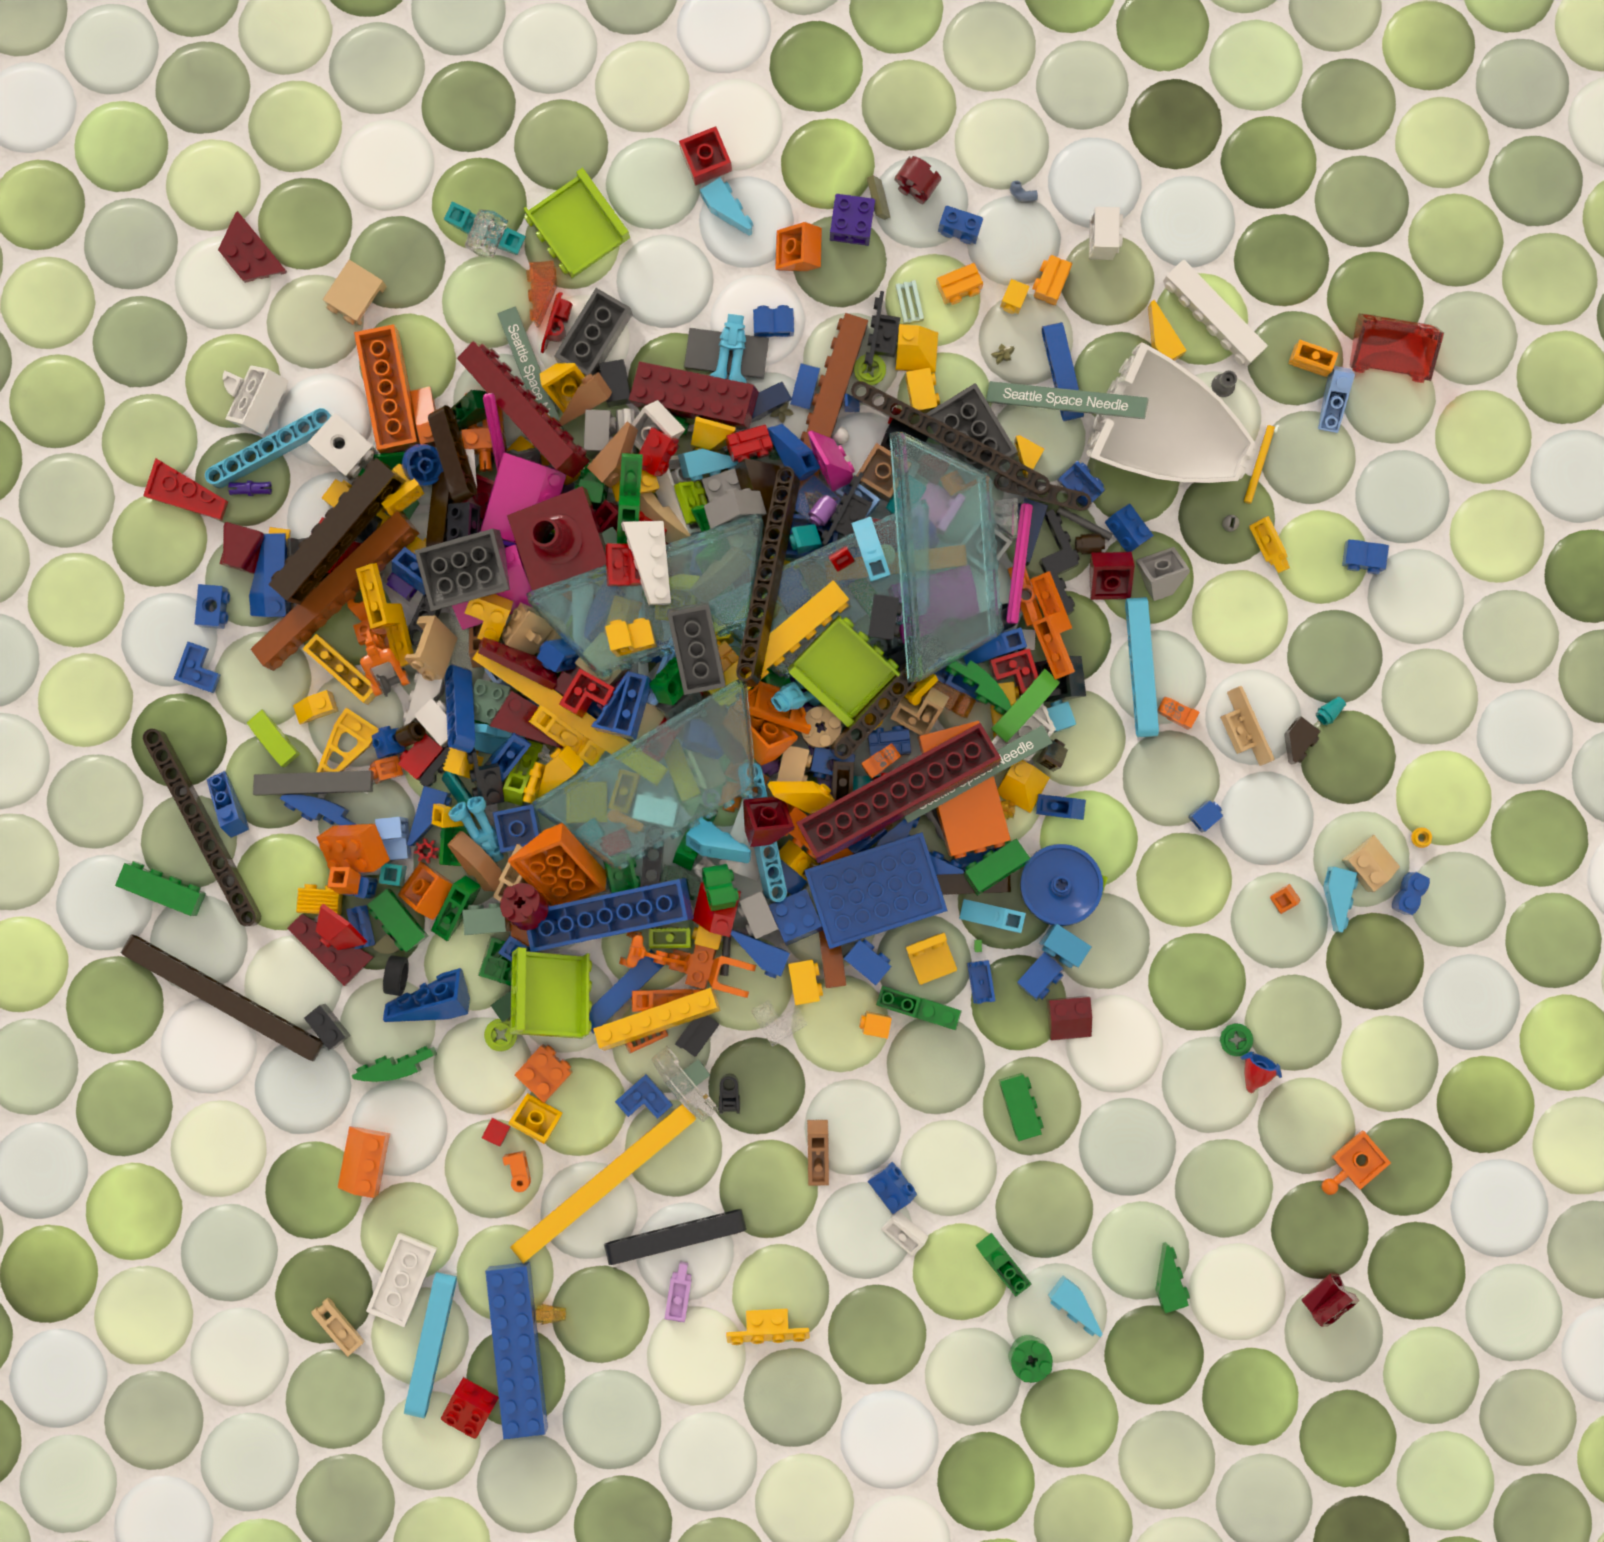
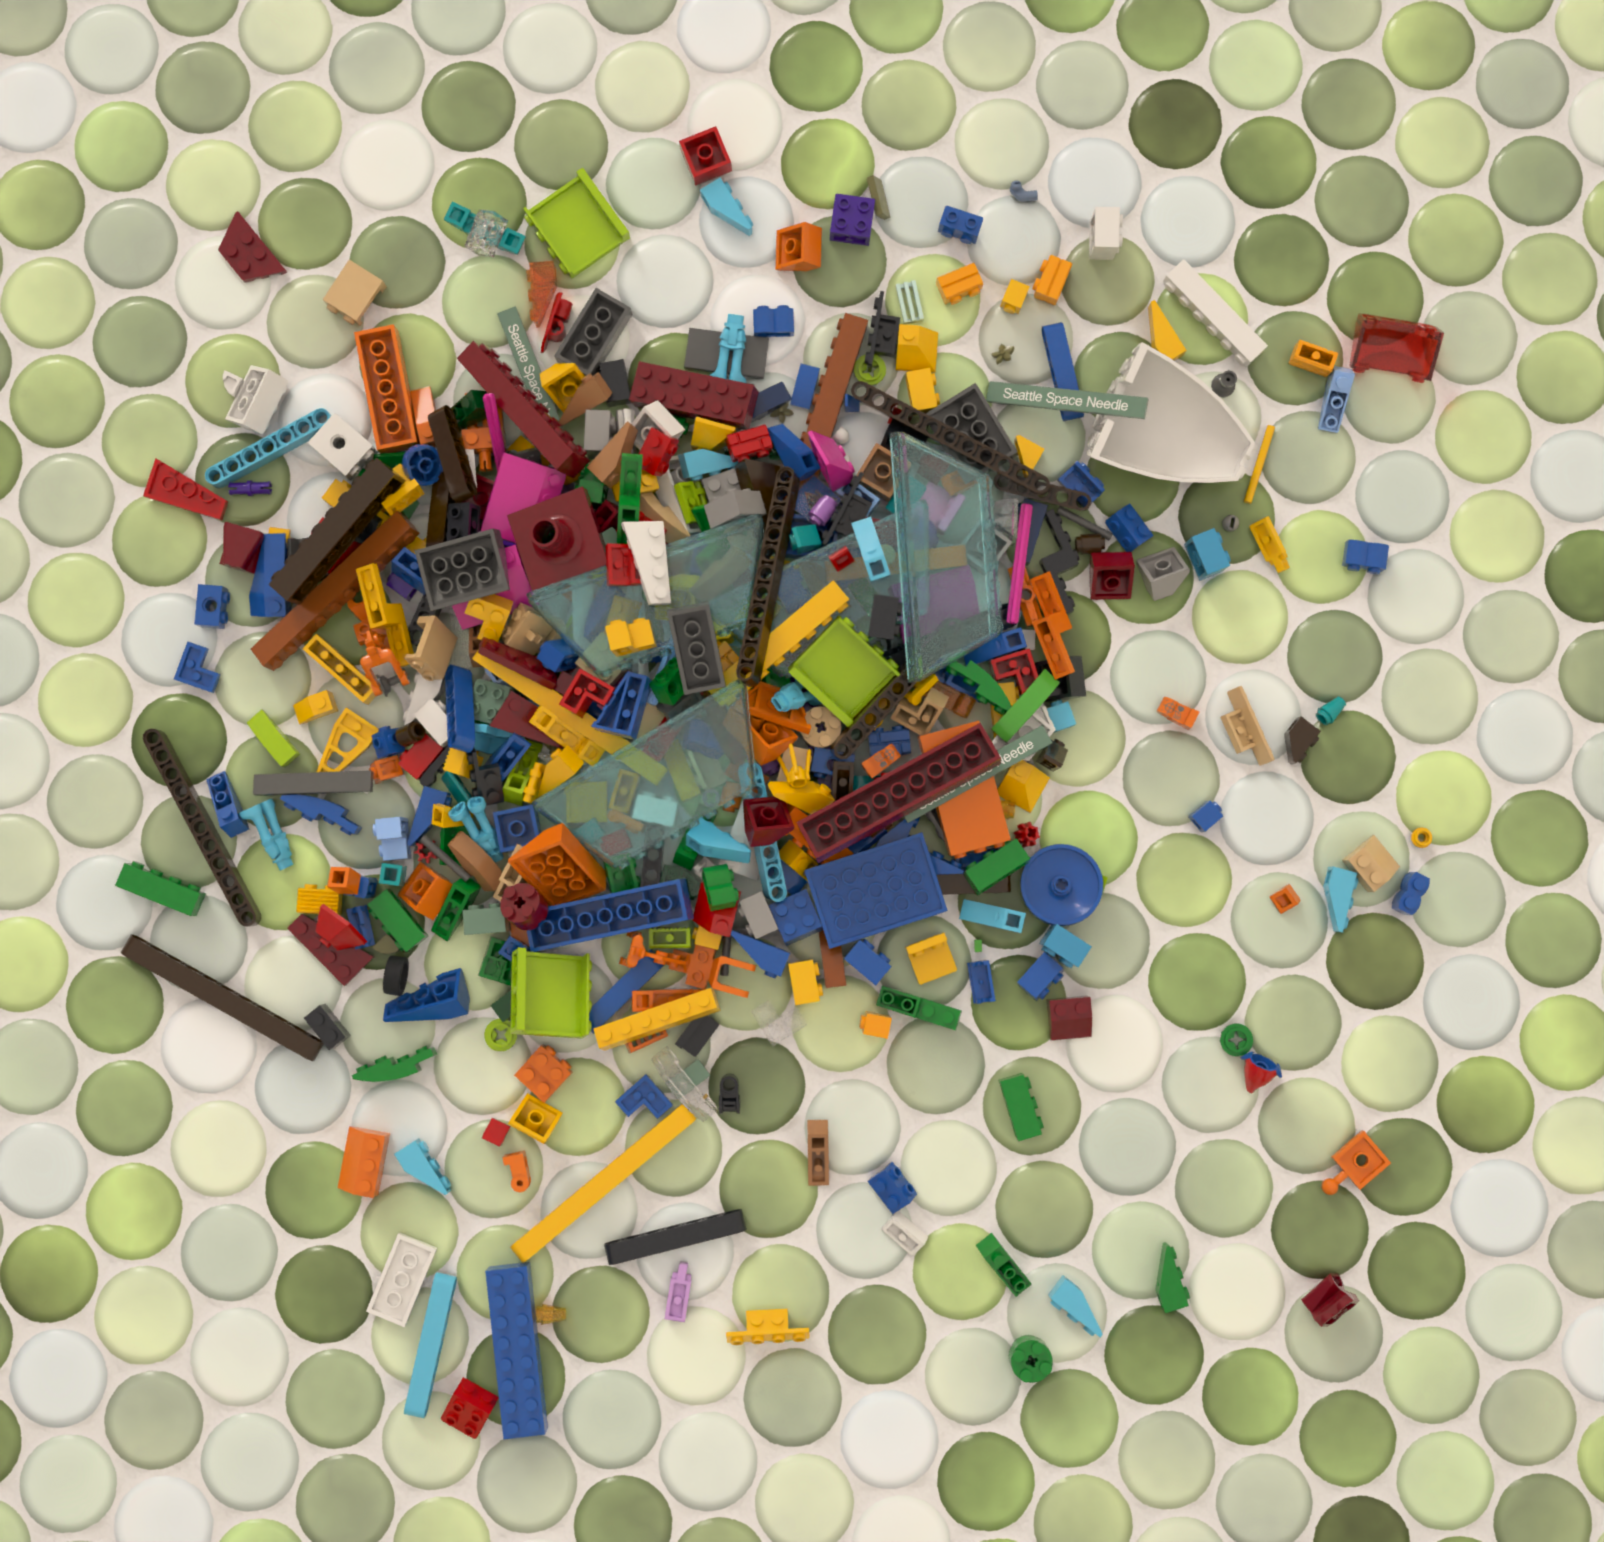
(276, 844): none -> medium azure piece
(338, 1327): tan plate -> none
(353, 847): orange brick -> none
(419, 1164): none -> medium azure slope
(445, 858): none -> dark grey bar
(797, 776): none -> yellow plant
(917, 179): dark red brick -> none
(1026, 834): none -> red gear
(1061, 806): blue slope -> none
(1141, 667): medium azure beam -> none
(1207, 554): none -> dark azure brick

